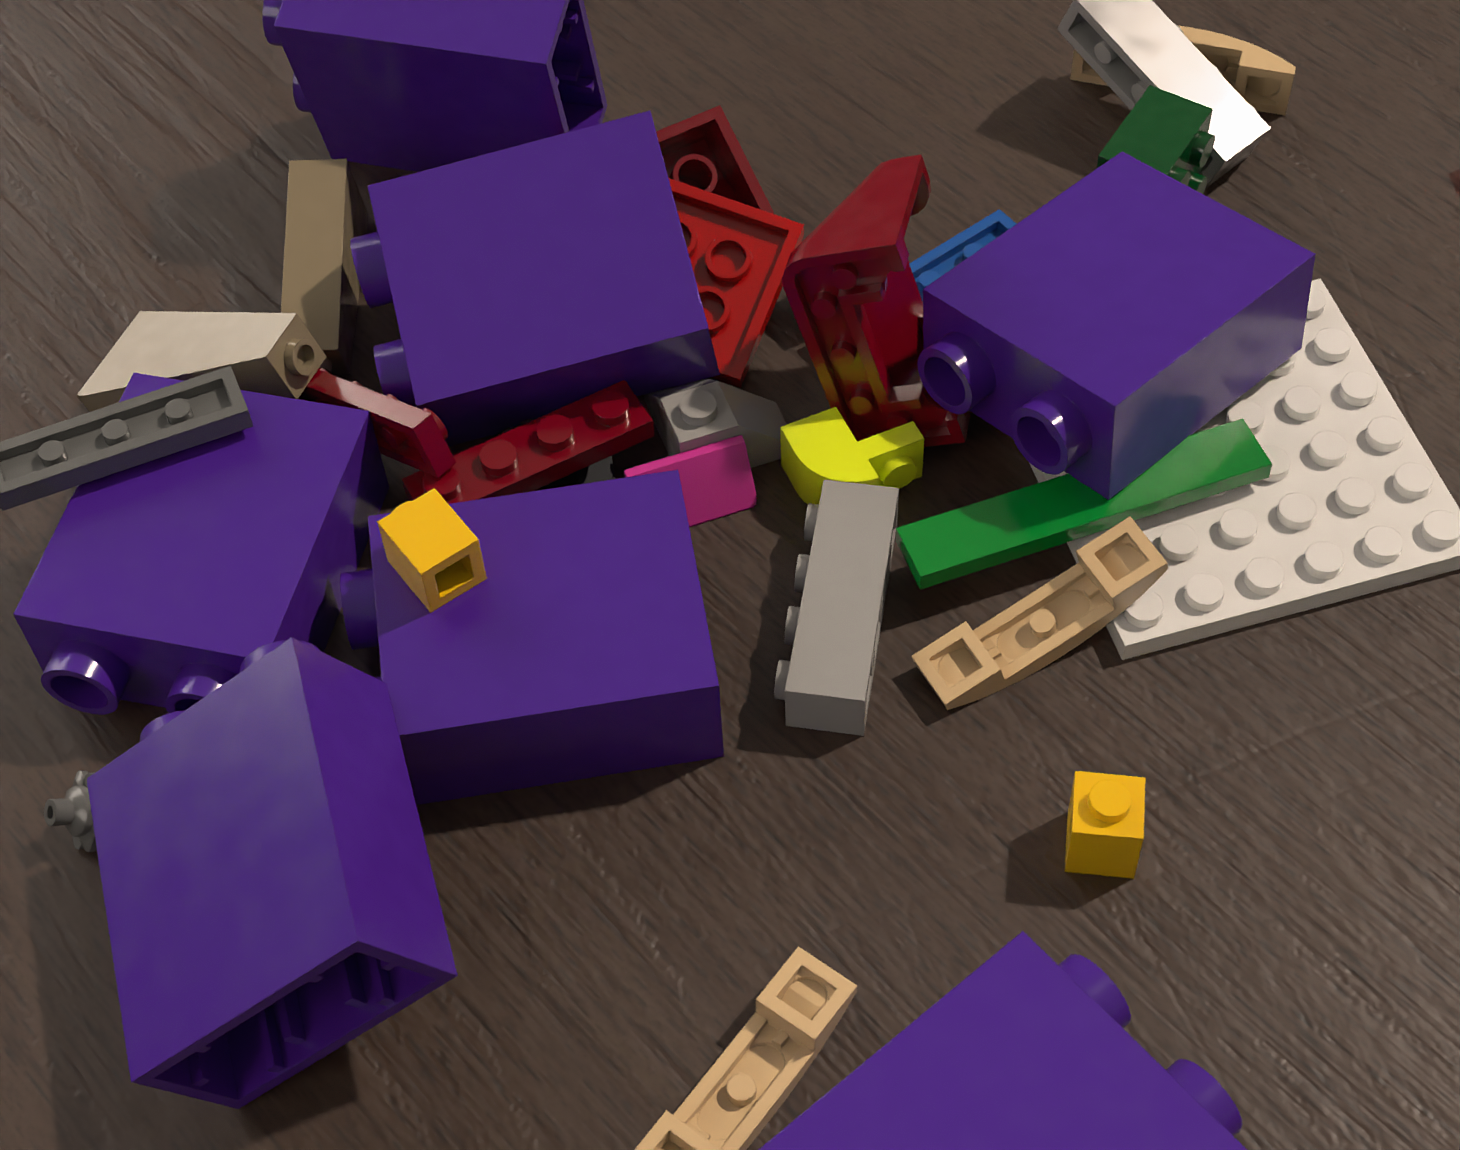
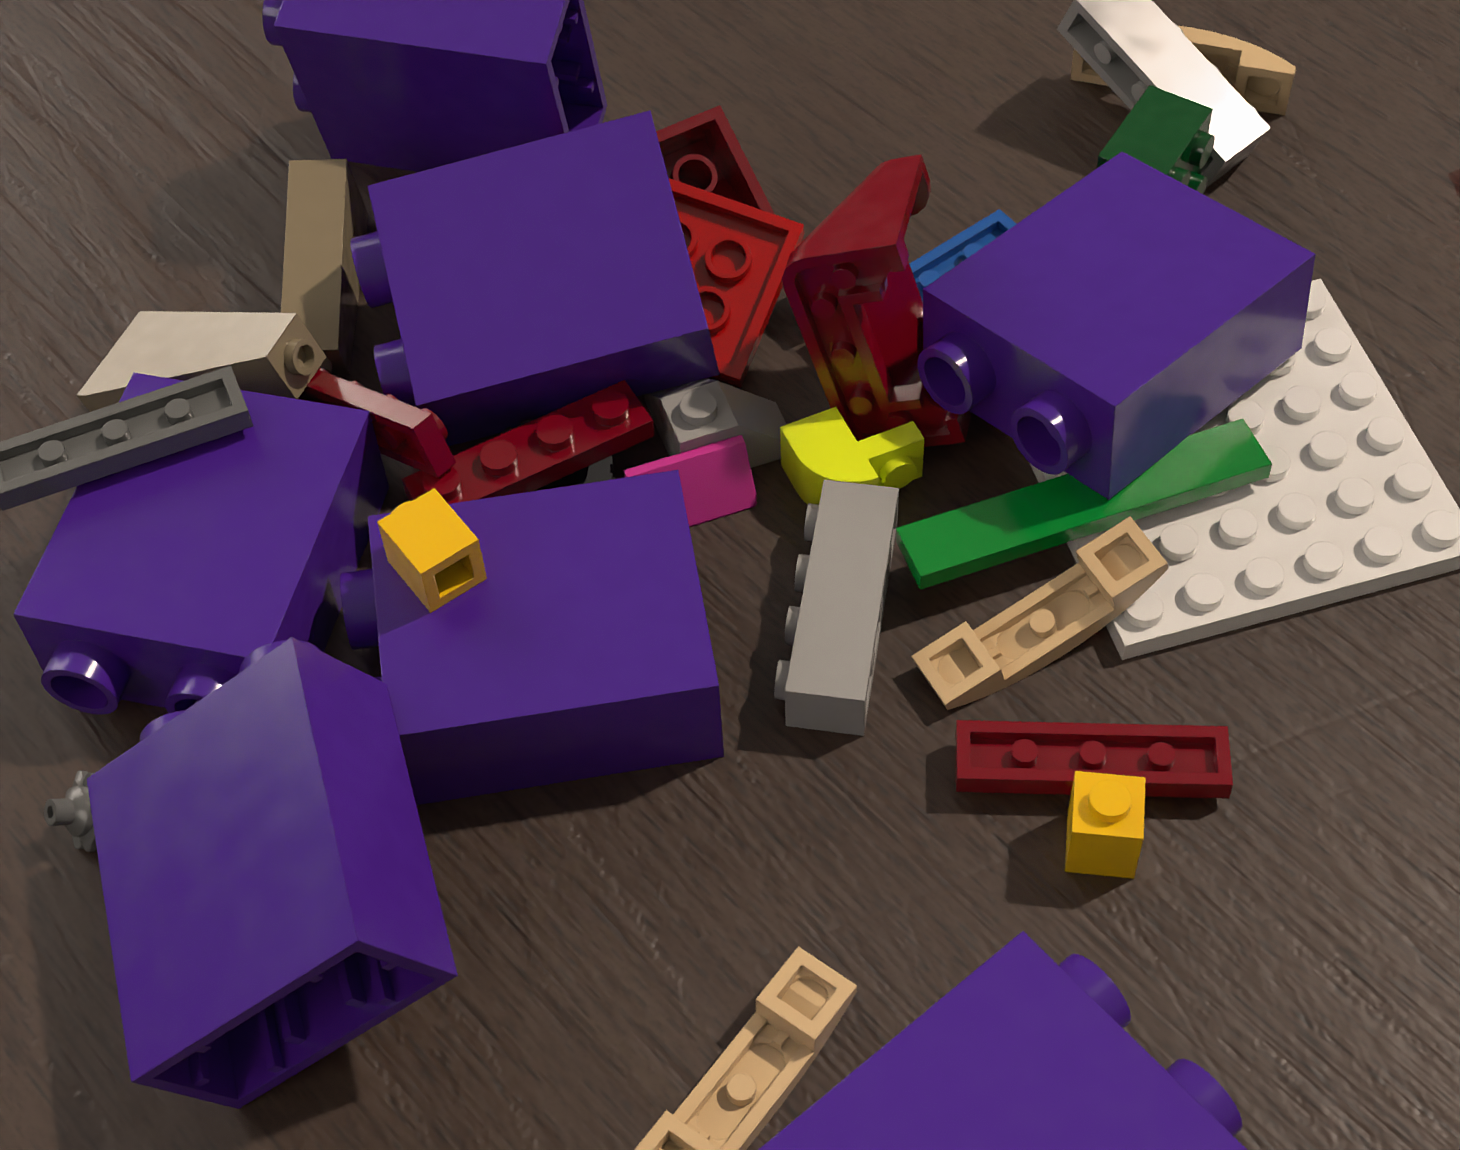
(1045, 755): none -> dark red plate

